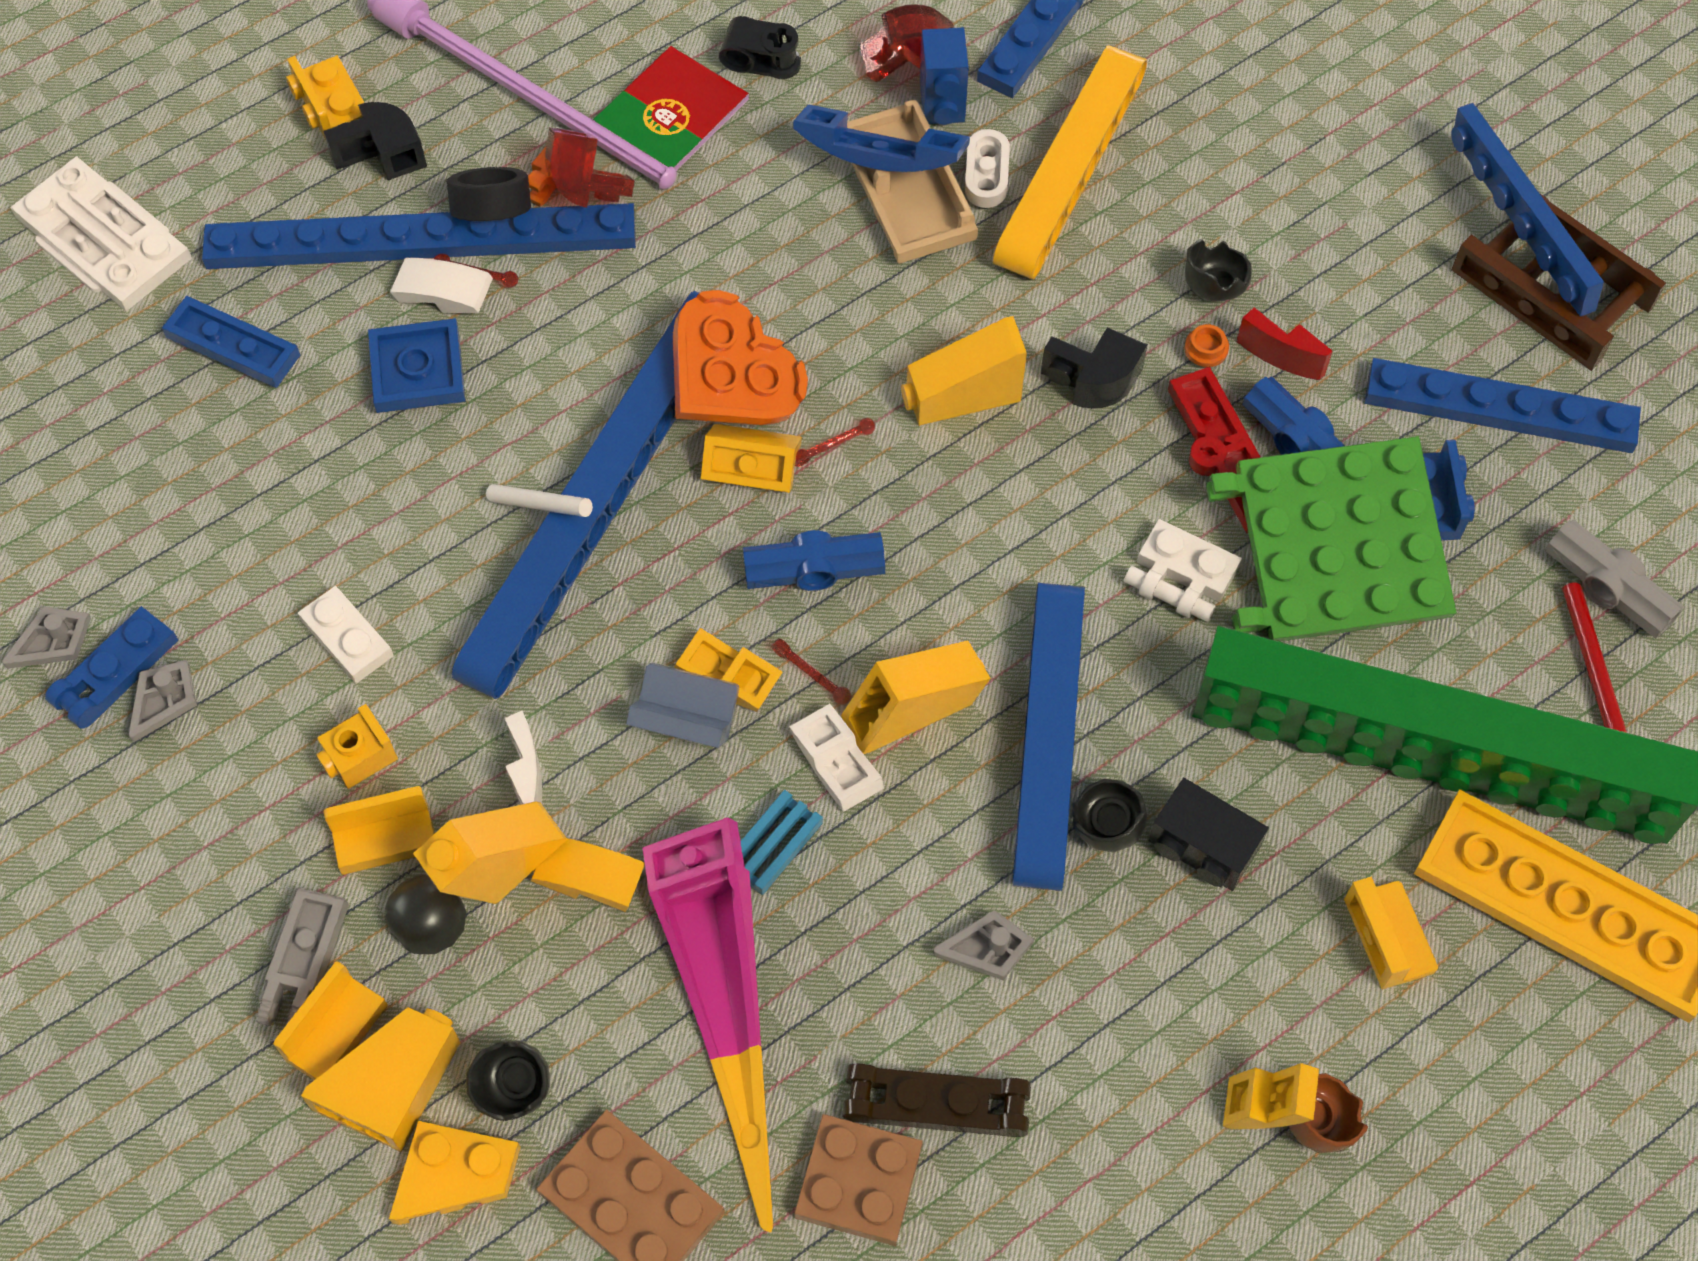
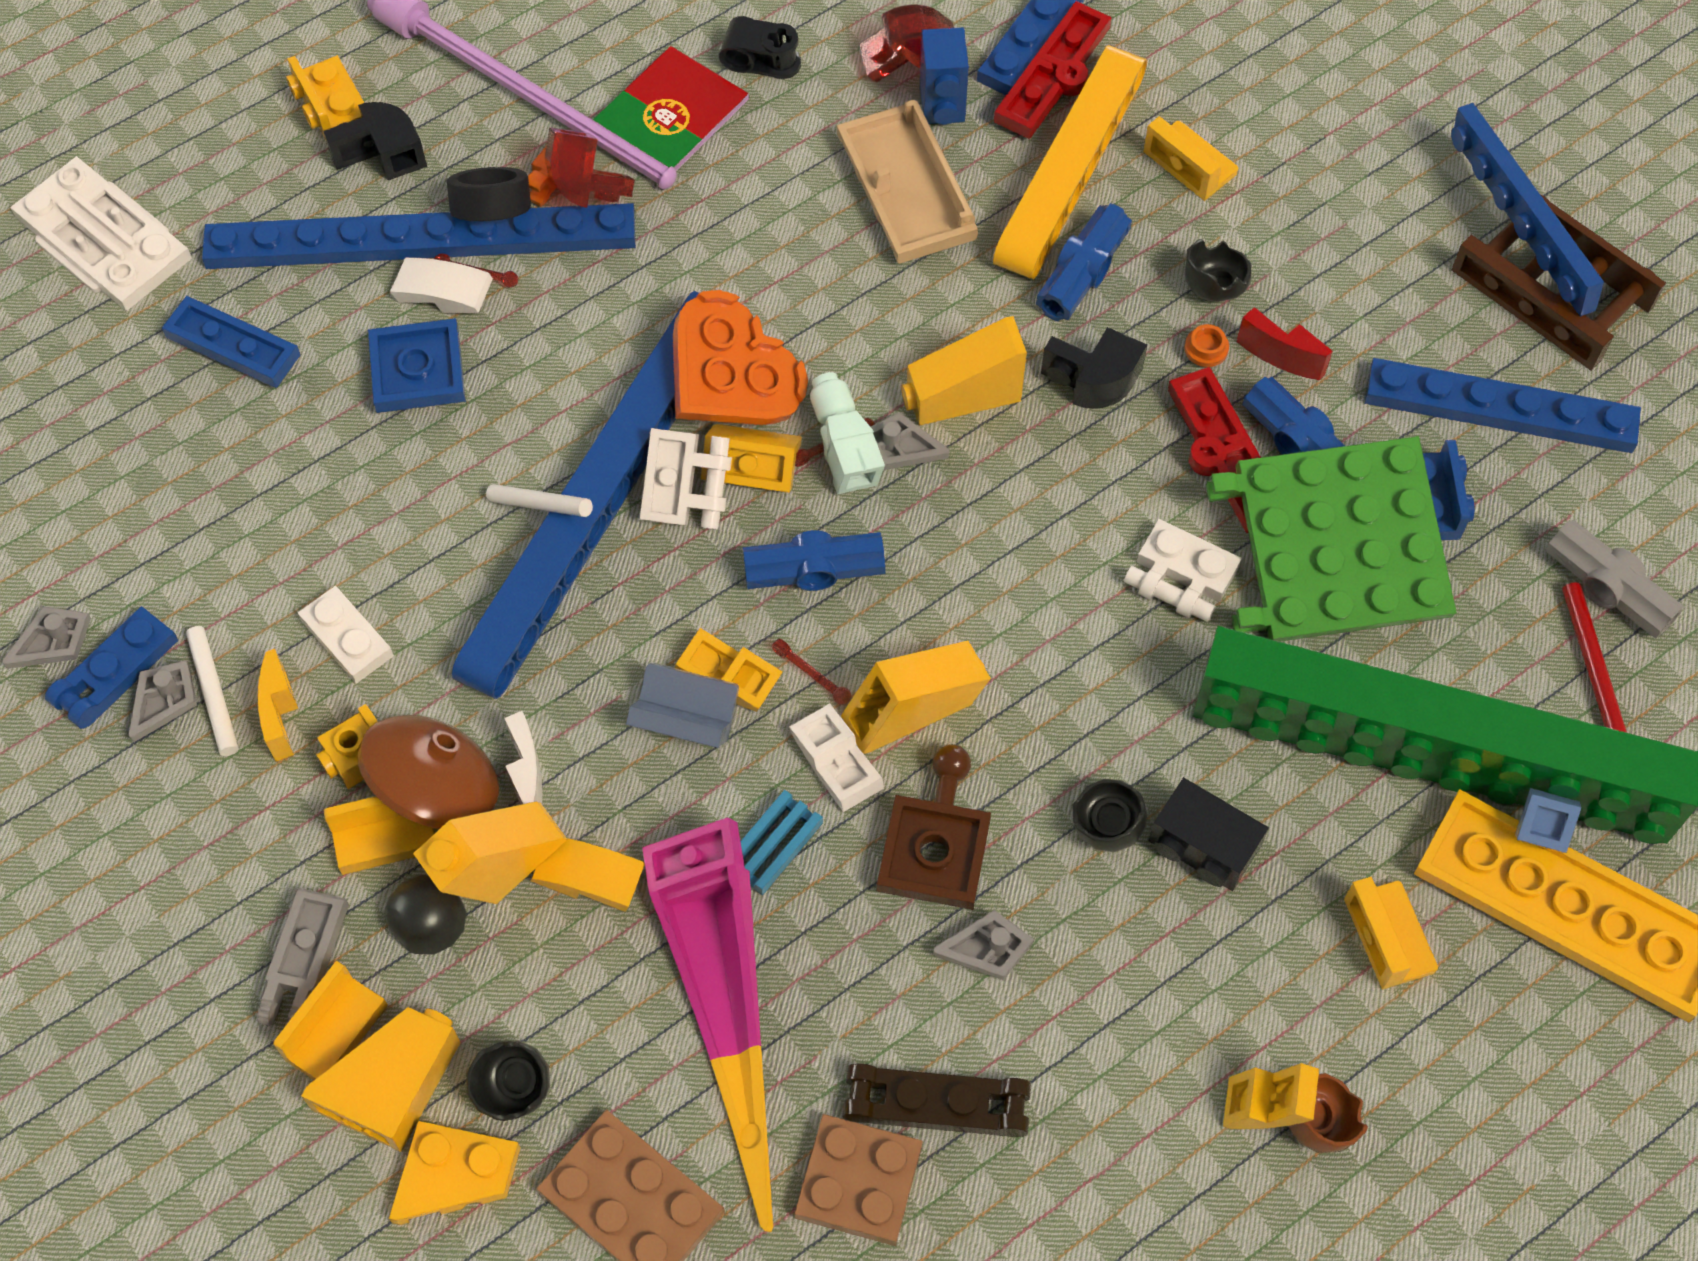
(212, 691): none -> white bar
(275, 699): none -> yellow slope
(427, 770): none -> dark orange dish
(671, 475): none -> white plate
(829, 132): blue slope -> none
(845, 435): none -> light aqua piece
(905, 443): none -> light grey piece
(920, 821): none -> reddish brown plate
(987, 171): white plate -> none
(1049, 738): blue beam -> none
(1054, 70): none -> red hinge
(1083, 262): none -> blue piece
(1188, 157): none -> yellow panel
(1548, 820): none -> medium blue plate

